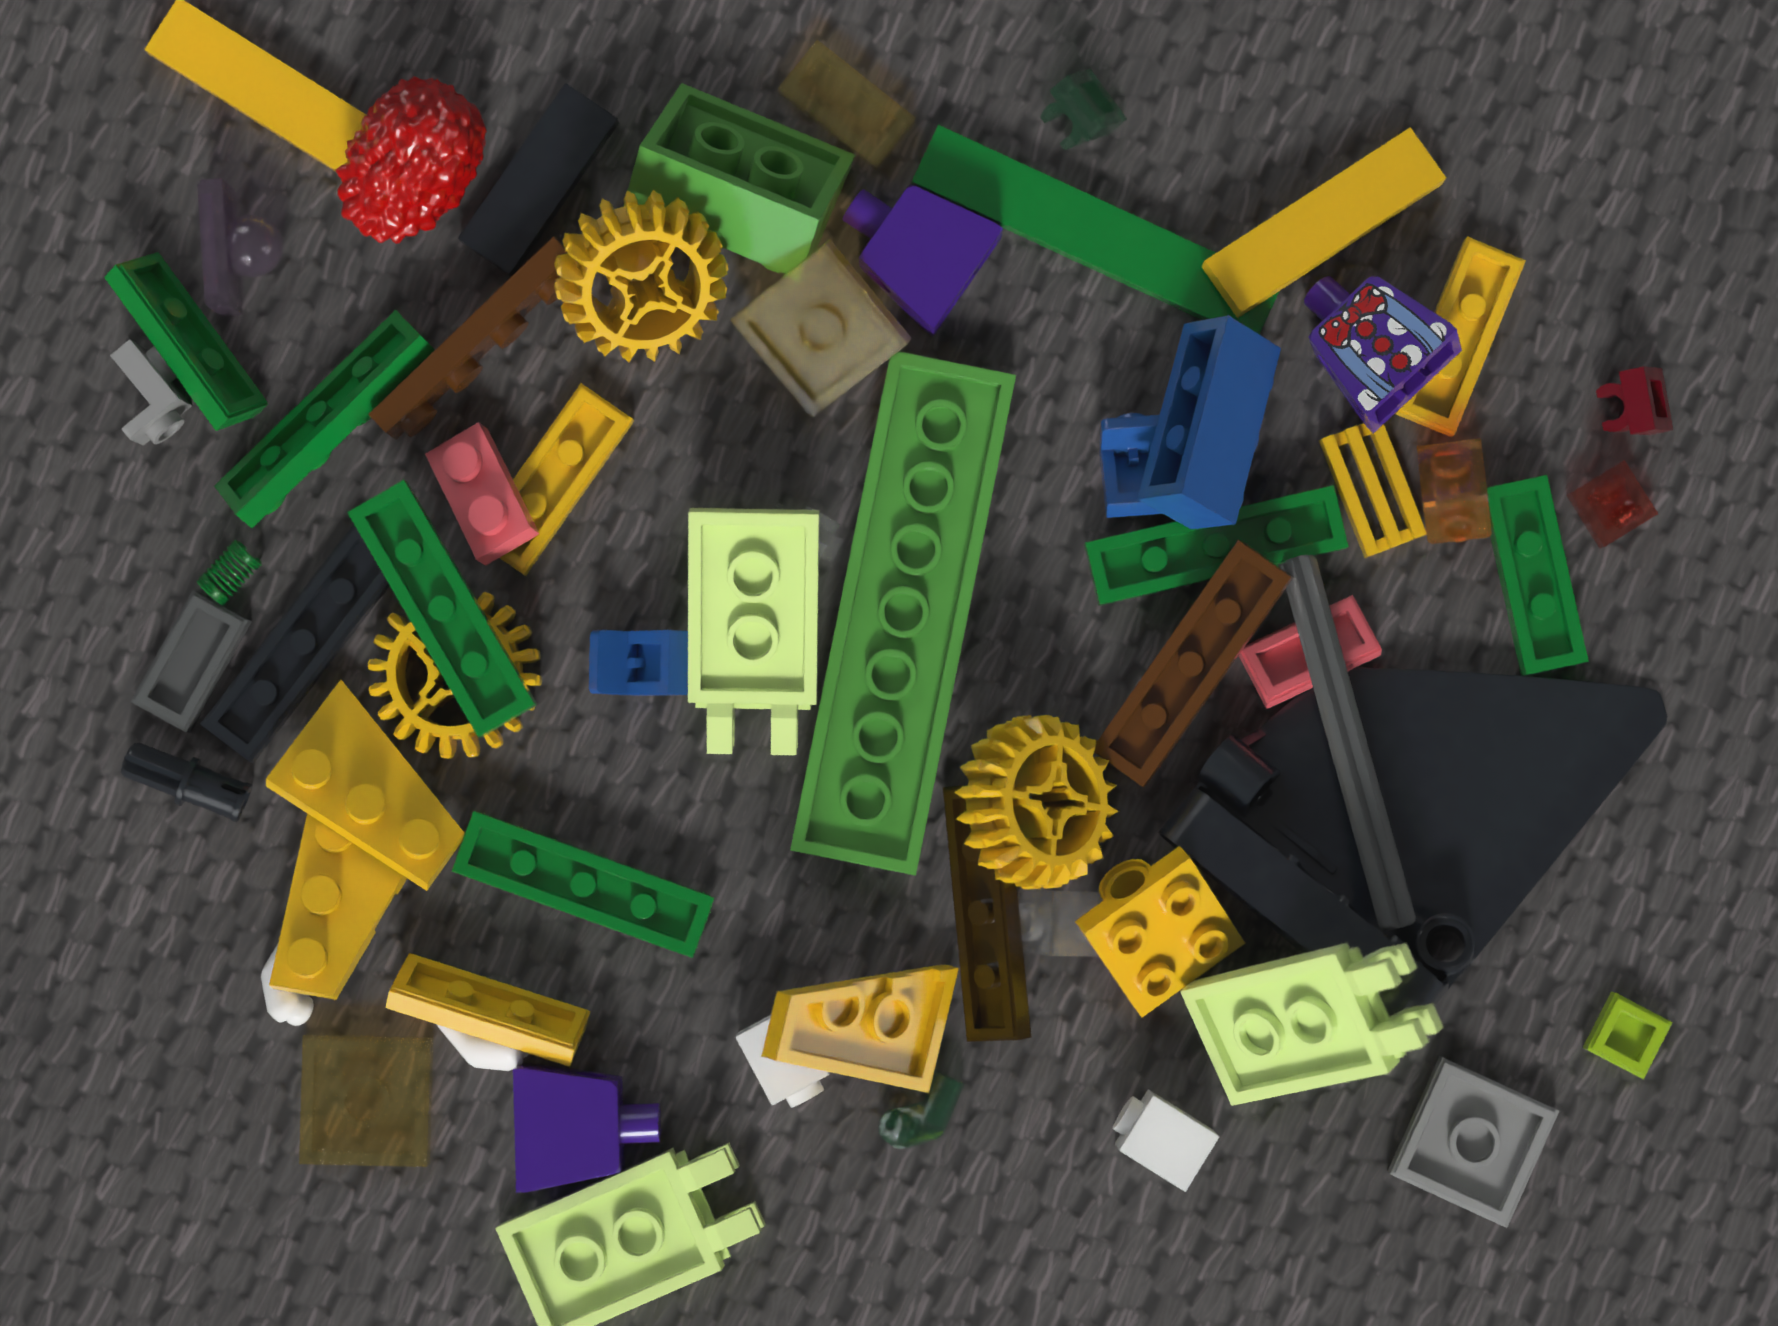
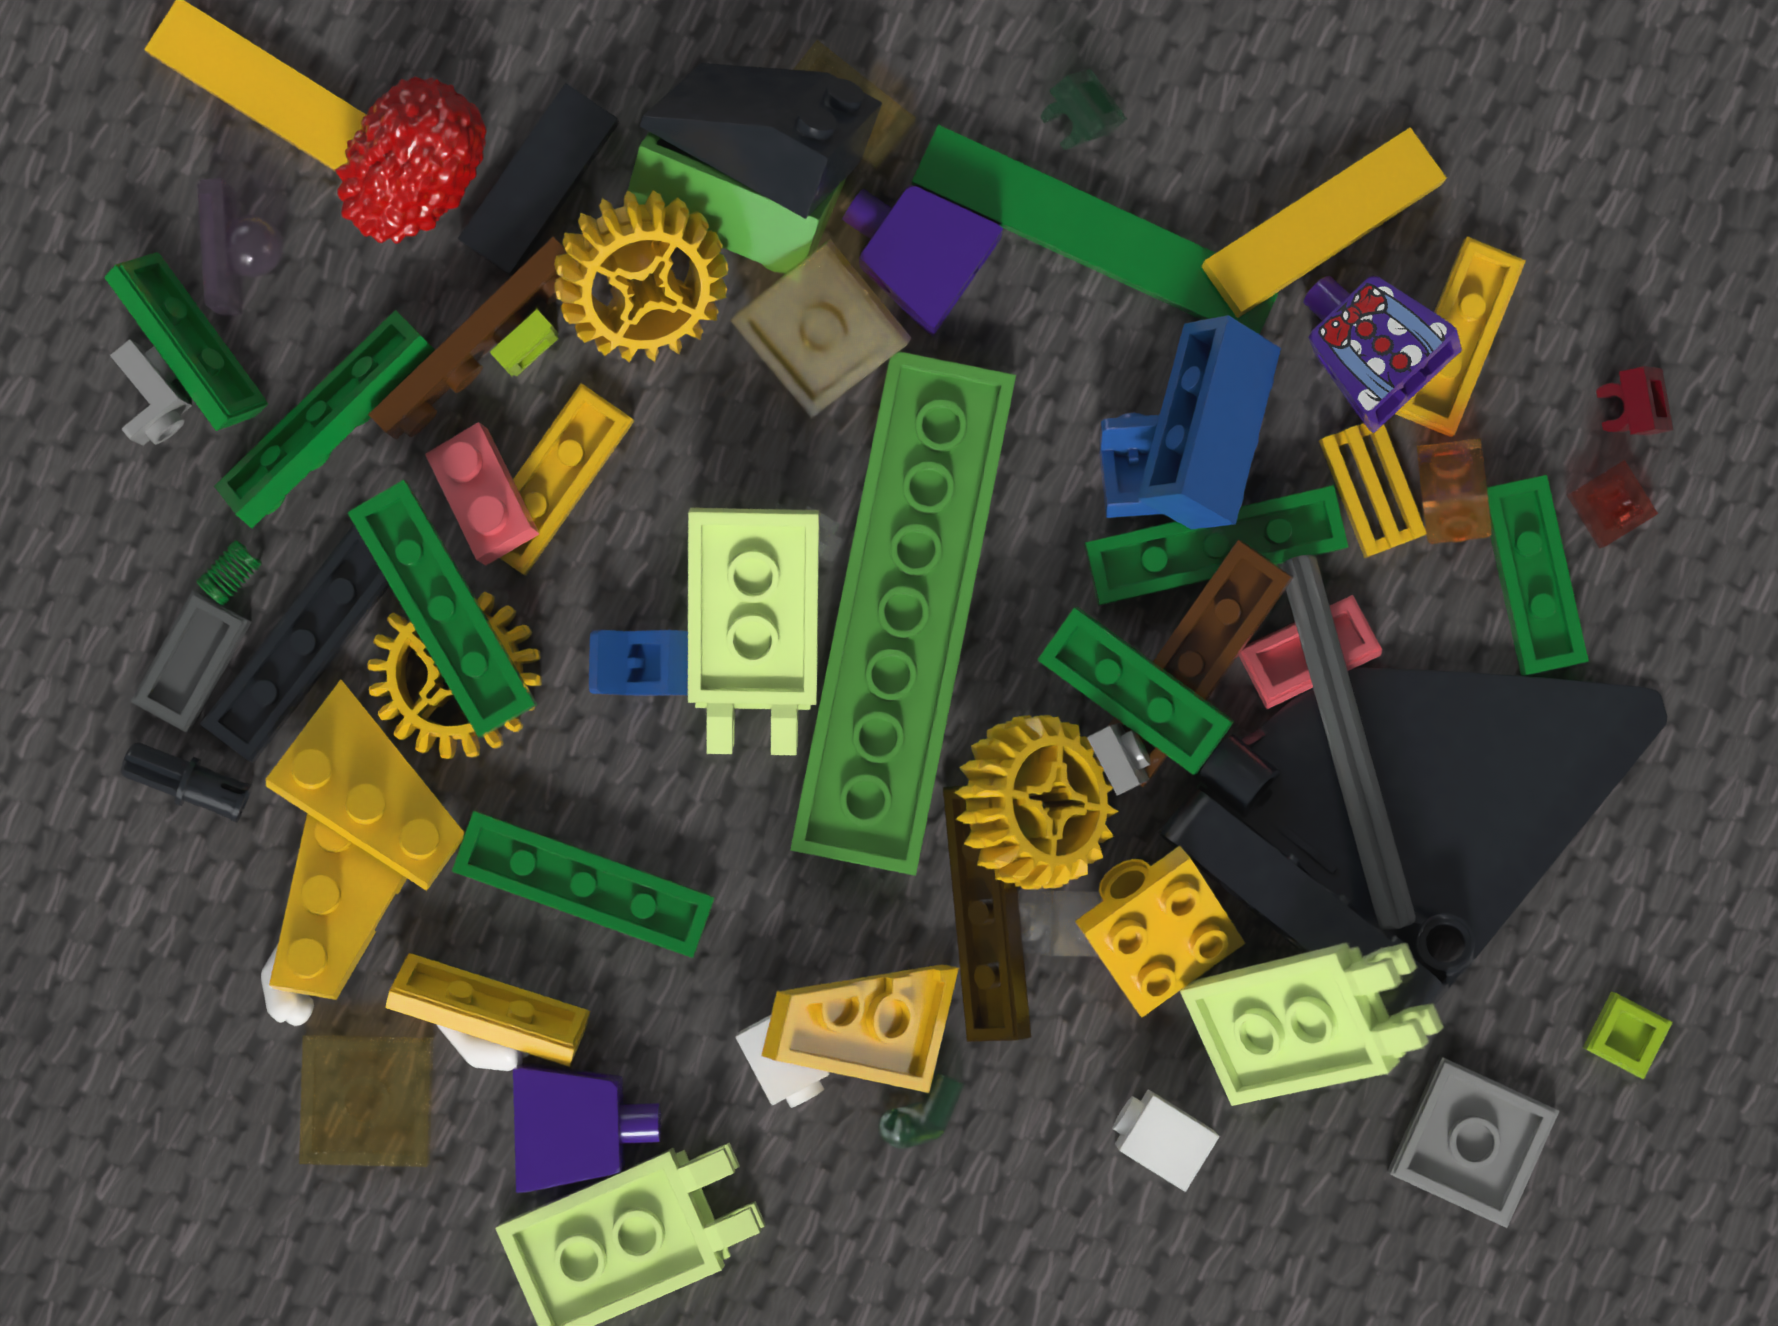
(525, 343): none -> lime tile
(769, 128): none -> black slope
(1121, 757): none -> light grey plate
(1135, 690): none -> green plate

